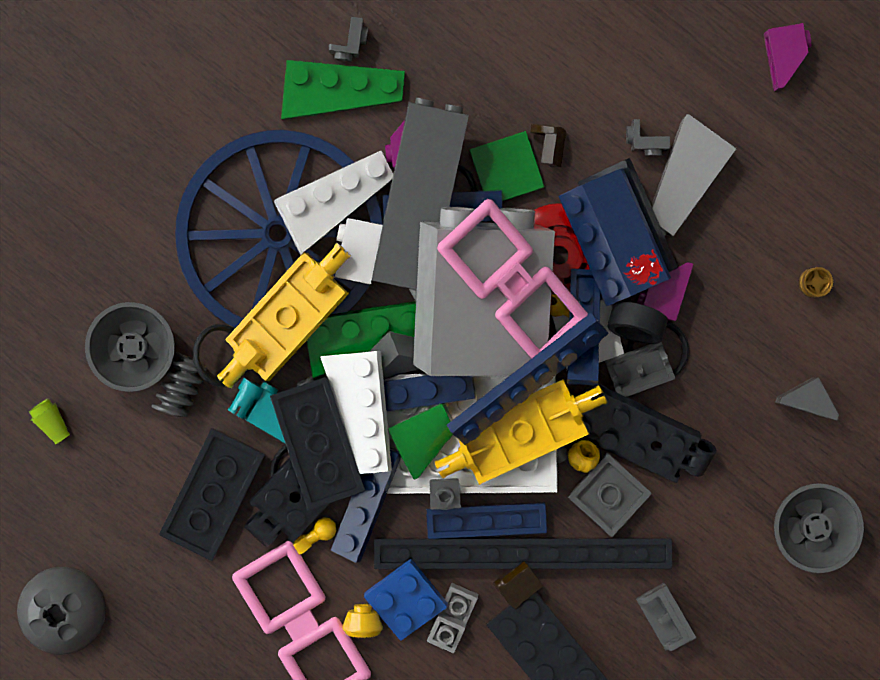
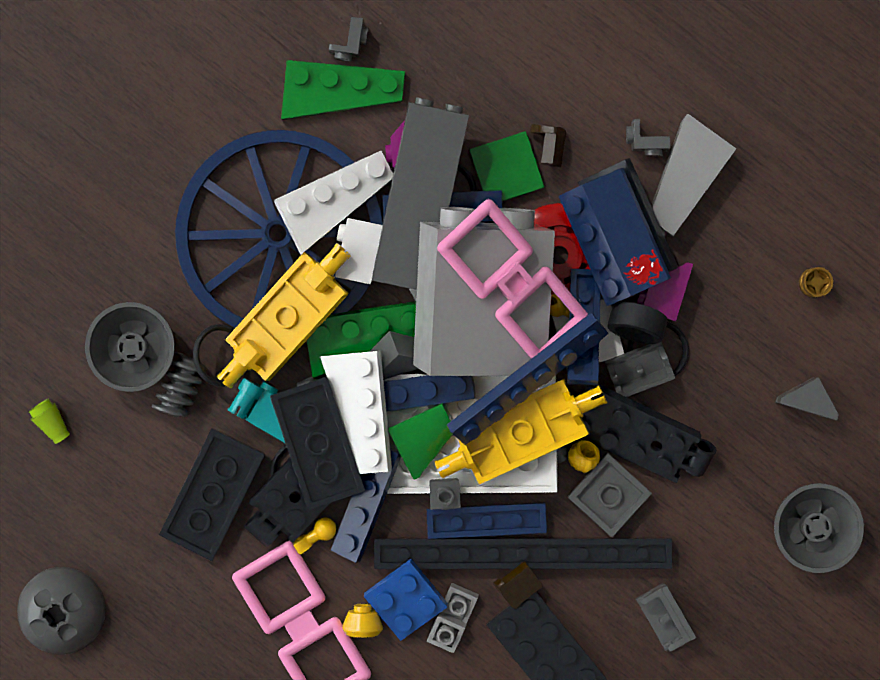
(786, 51): magenta slope -> none

